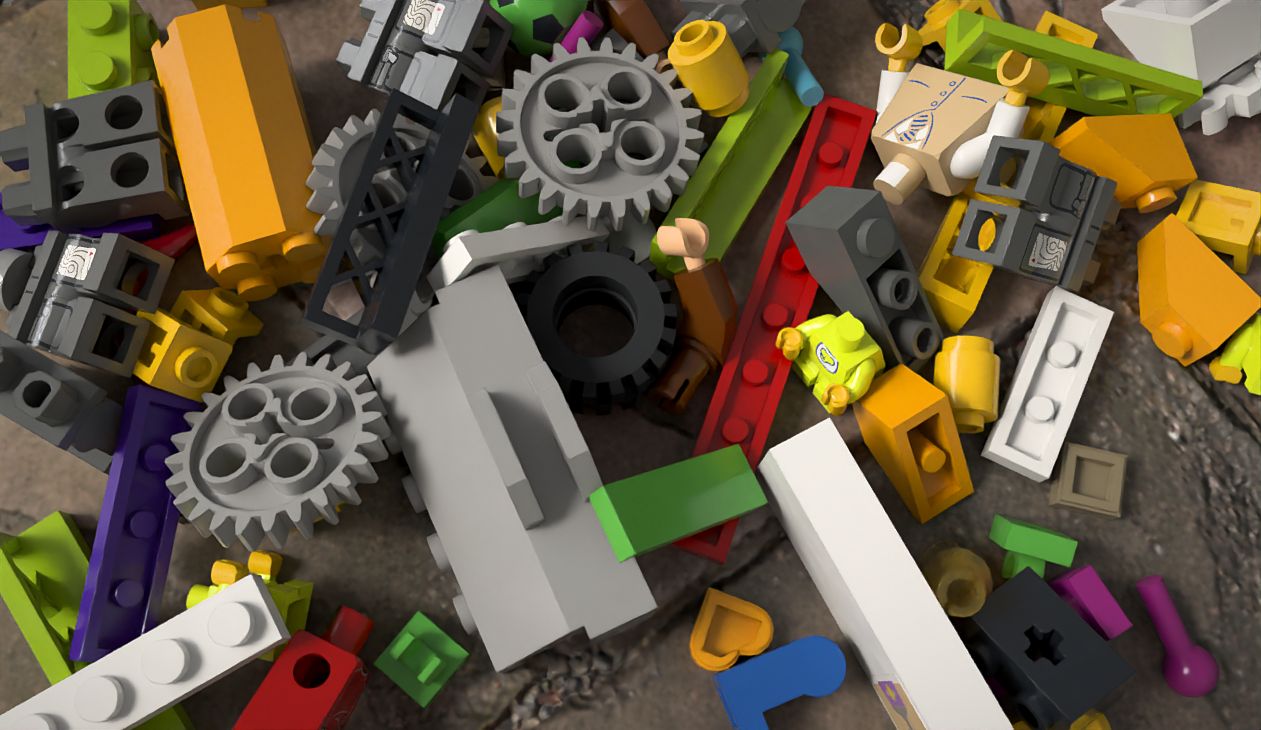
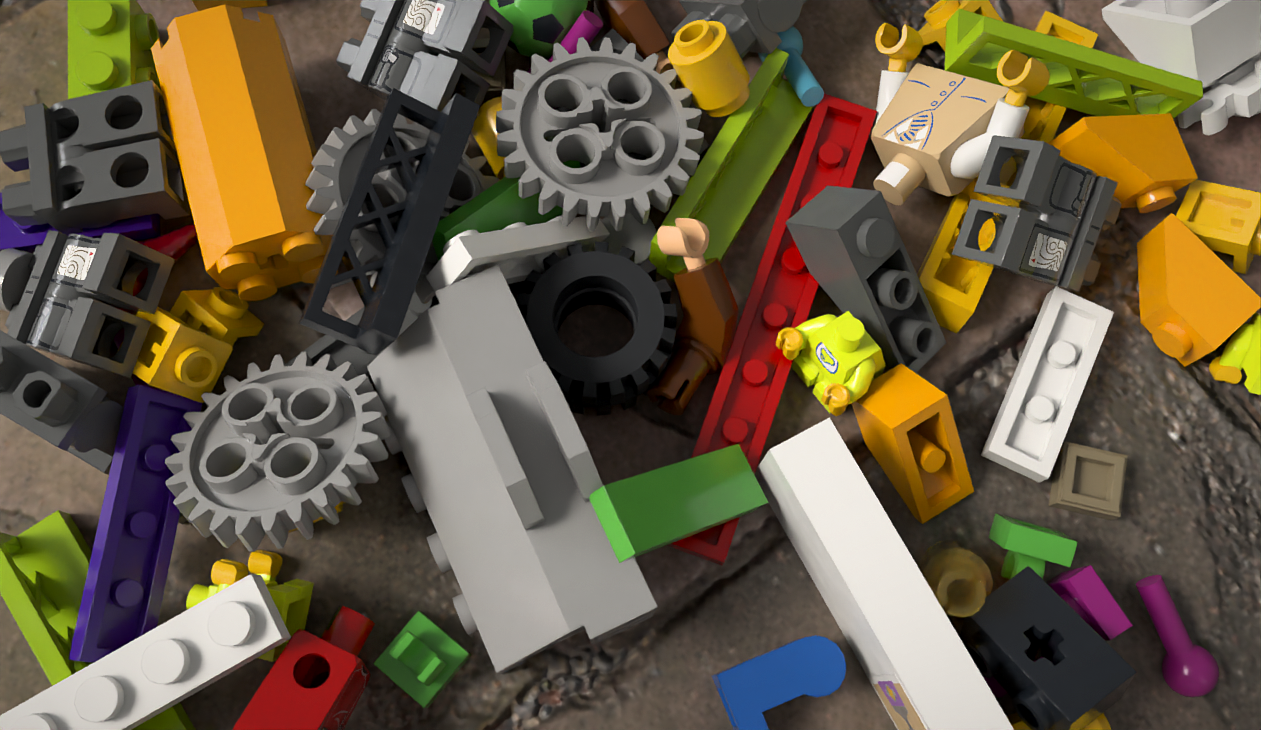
(728, 629): light orange tile -> none
(970, 377): yellow brick -> none

